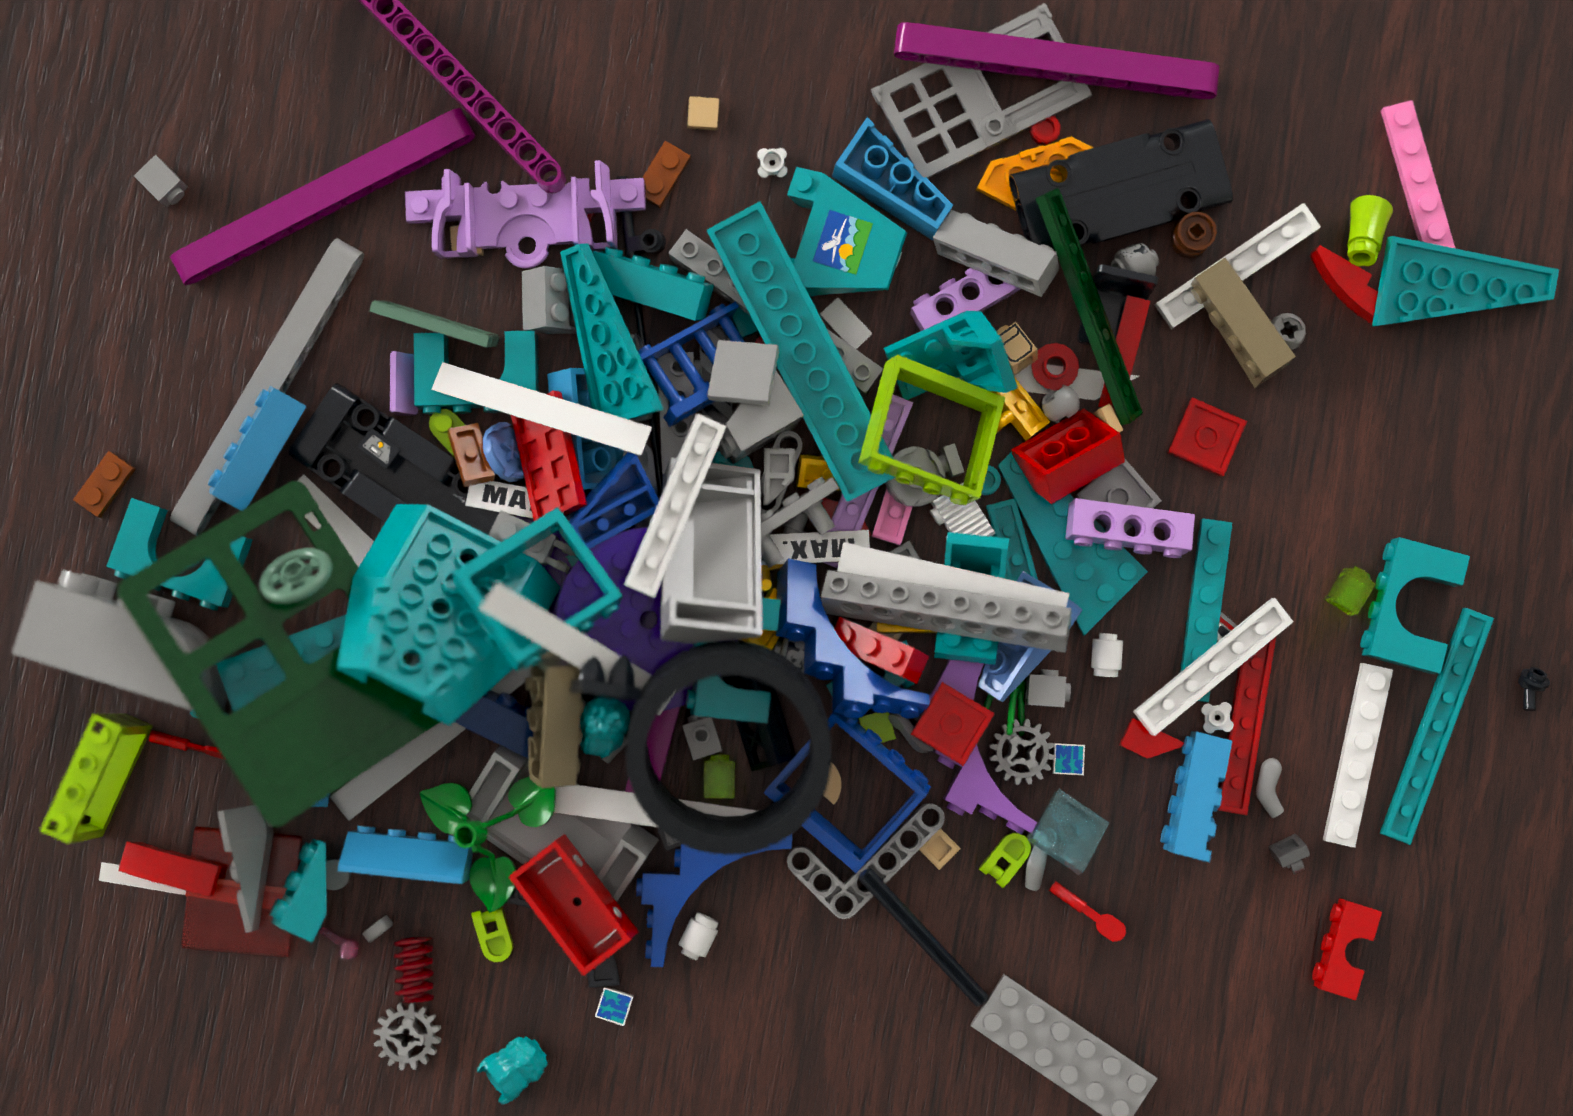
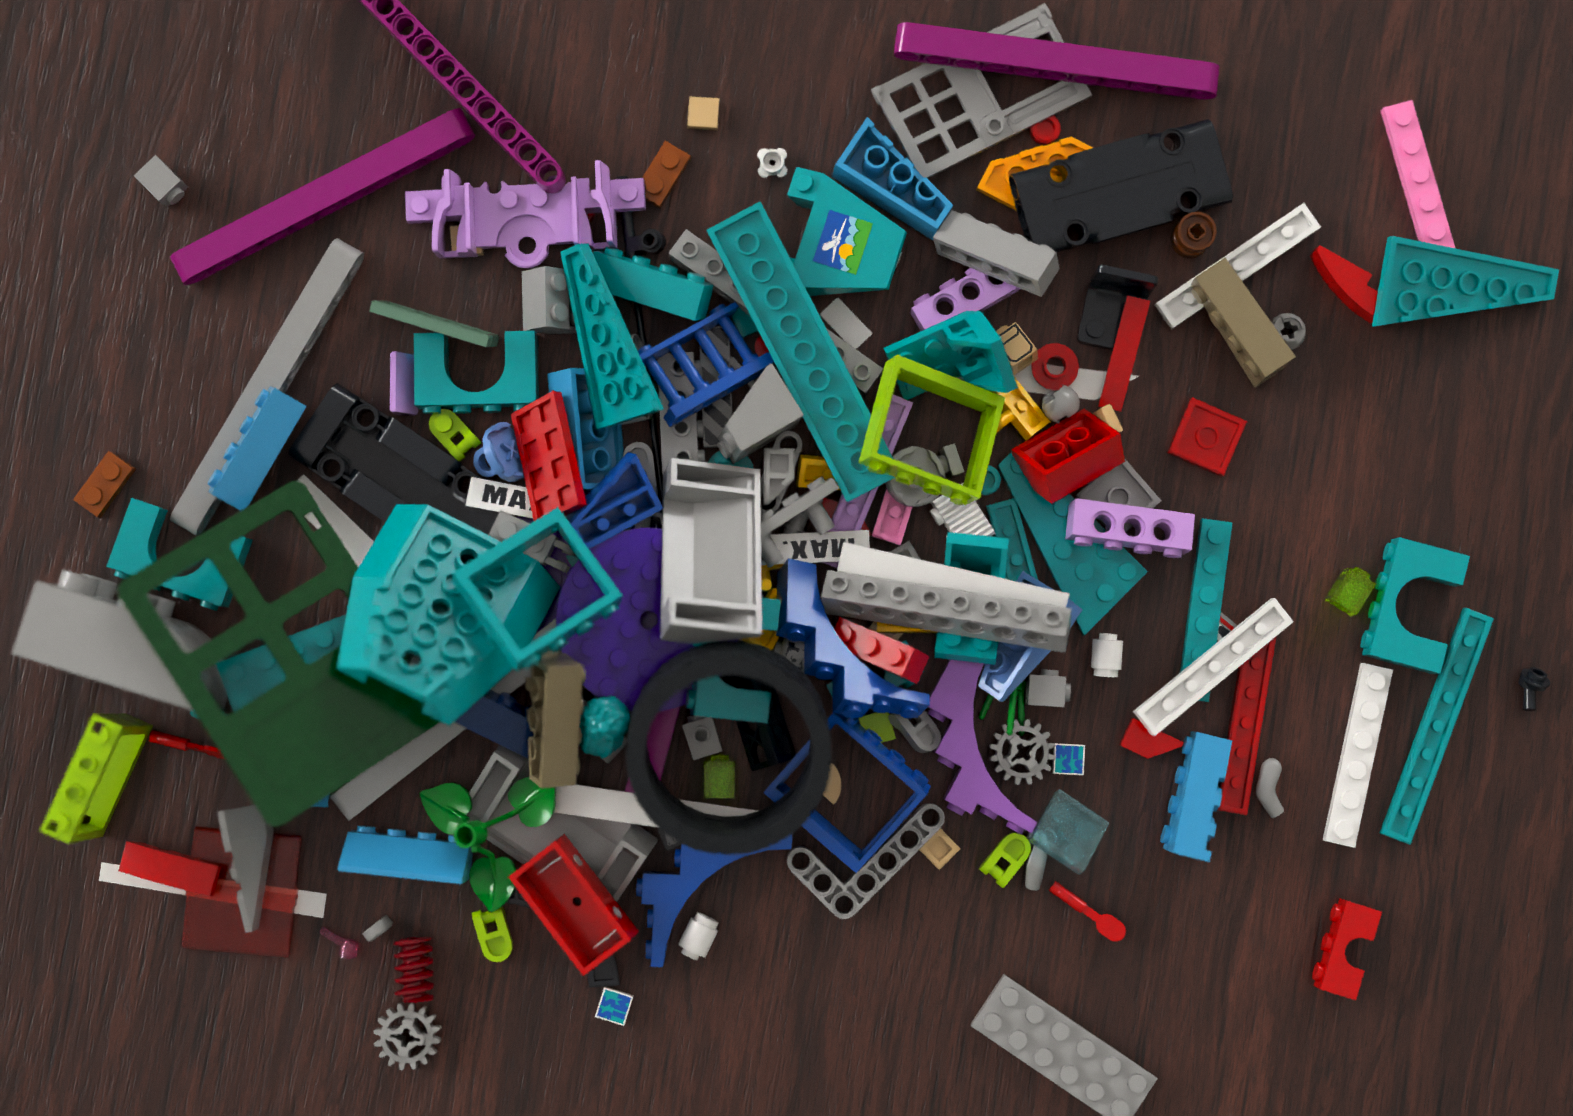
(295, 575): sand green plate -> none
(305, 899): teal slope -> none
(336, 879): light grey tile -> none
(378, 448): black sticker -> none
(469, 454): plate -> none
(514, 1067): teal hair -> none
(542, 408): white sticker -> none
(553, 633): white sticker -> none
(619, 685): black tile -> none
(675, 505): white plate -> none
(743, 372): light grey tile -> none
(923, 937): black axle -> none
(952, 723): red tile -> none
(1089, 306): dark green tile -> none
(1137, 259): light grey head -> none
(1223, 711): white plate -> none
(1290, 852): flat silver tile -> none
(1367, 228): lime plant -> none

